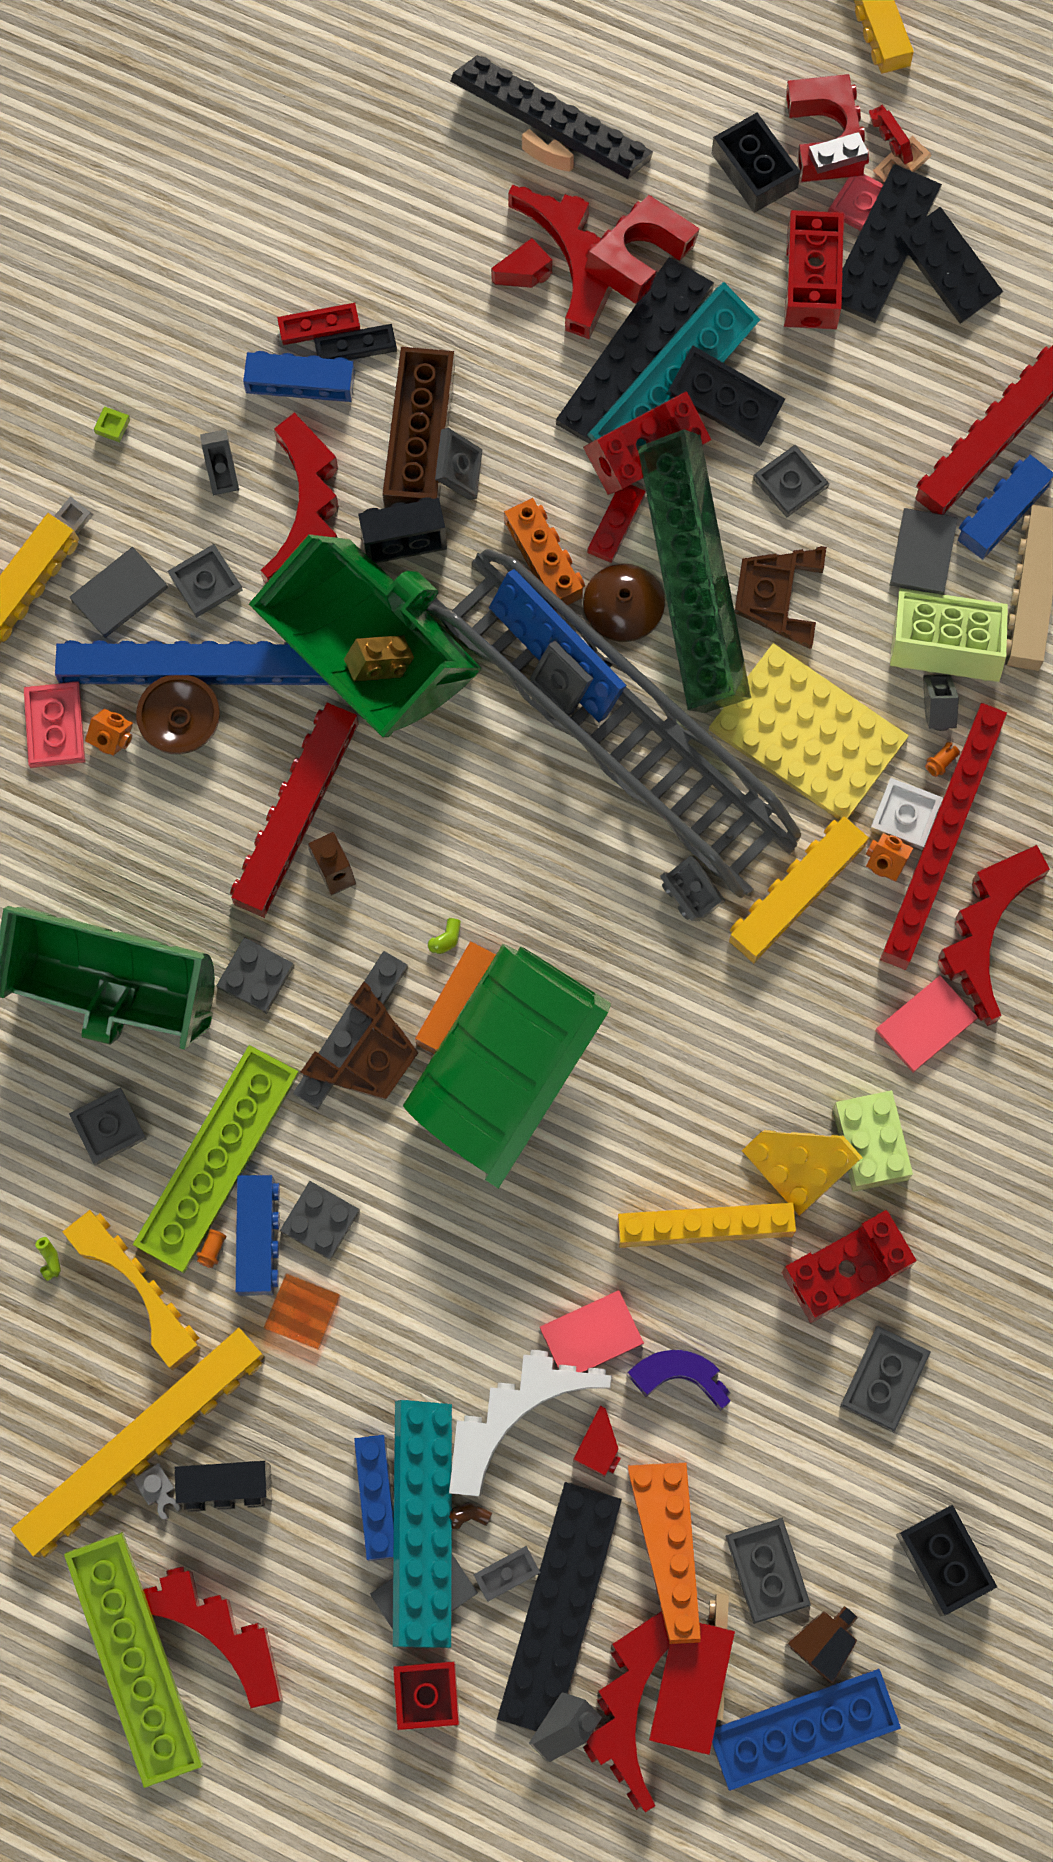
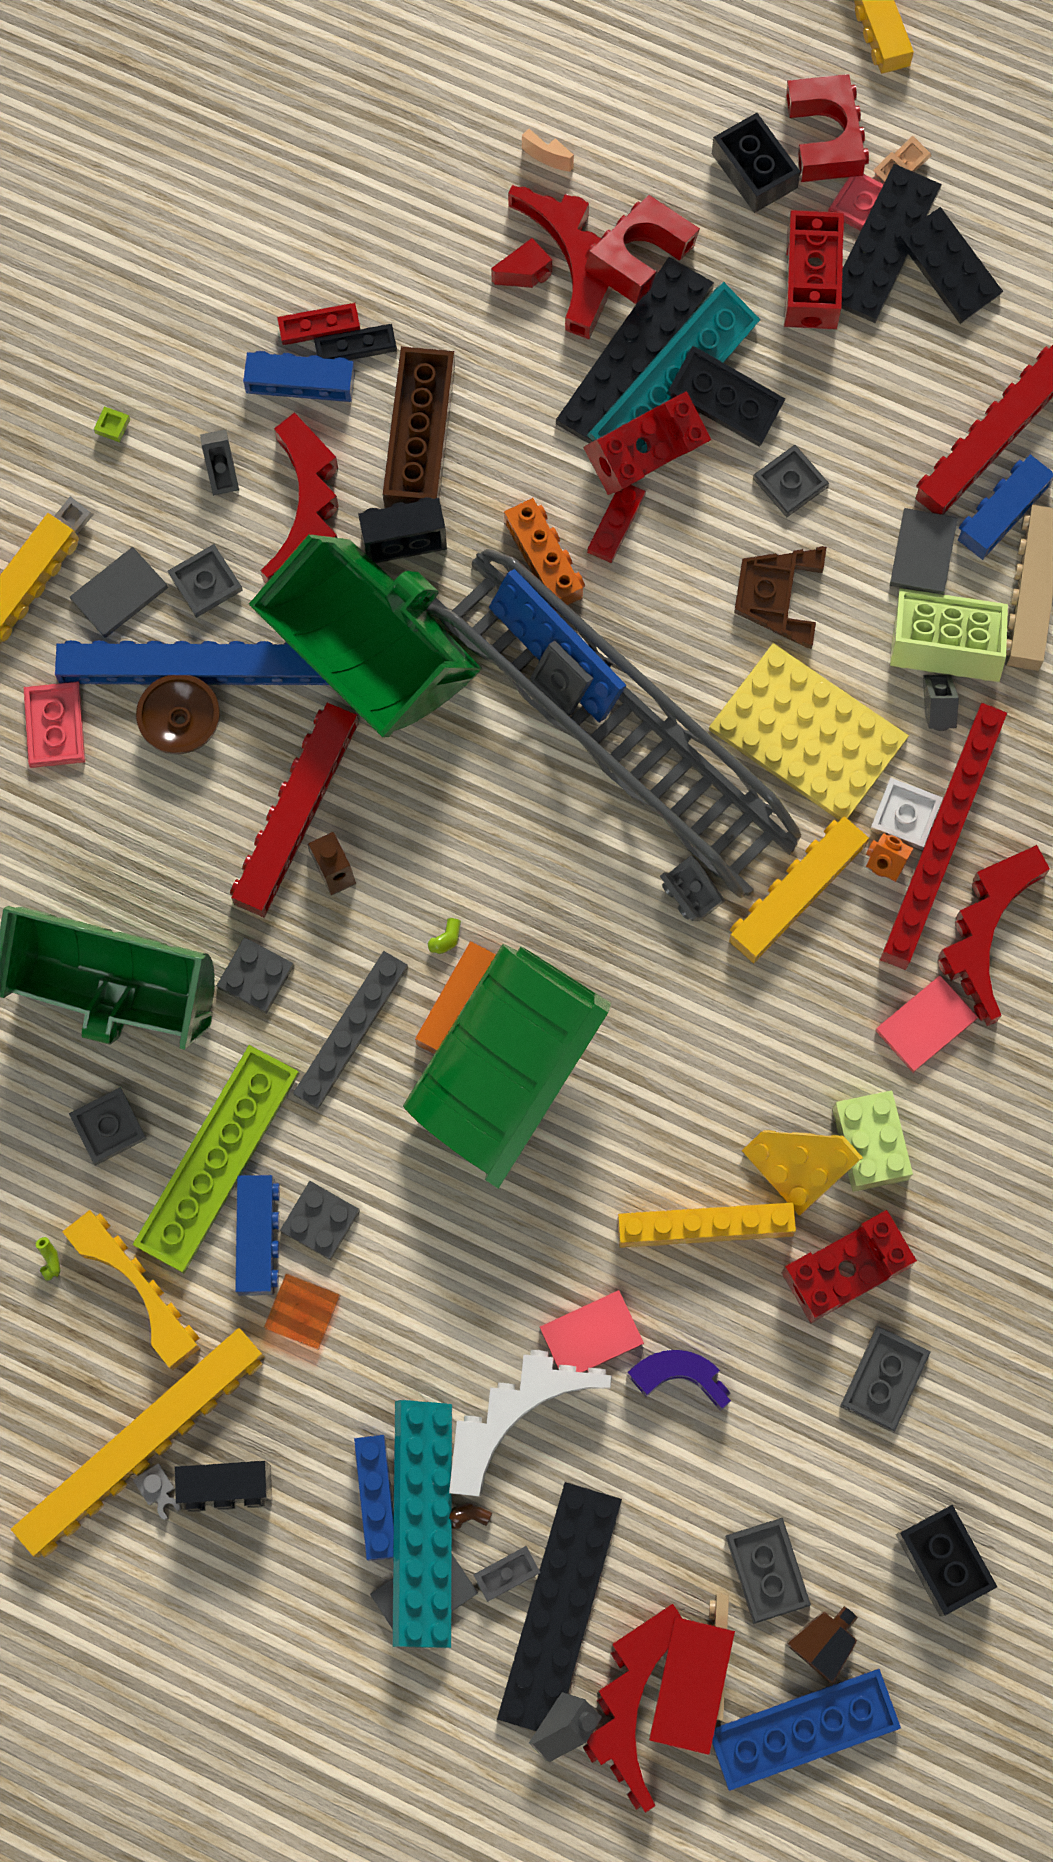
(109, 732): orange brick -> none
(133, 1660): lime plate -> none
(211, 1249): orange pin -> none
(247, 1652): red arch -> none
(375, 1060): reddish brown wing -> none
(378, 658): pearl gold brick -> none
(426, 1695): red brick -> none
(458, 464): dark grey tile -> none
(552, 116): black plate -> none
(599, 1446): red slope -> none
(621, 617): reddish brown dish -> none
(665, 1521): orange wing -> none
(694, 572): clear green brick -> none
(838, 152): plate -> none
(891, 131): red hinge -> none
(937, 764): orange pin -> none

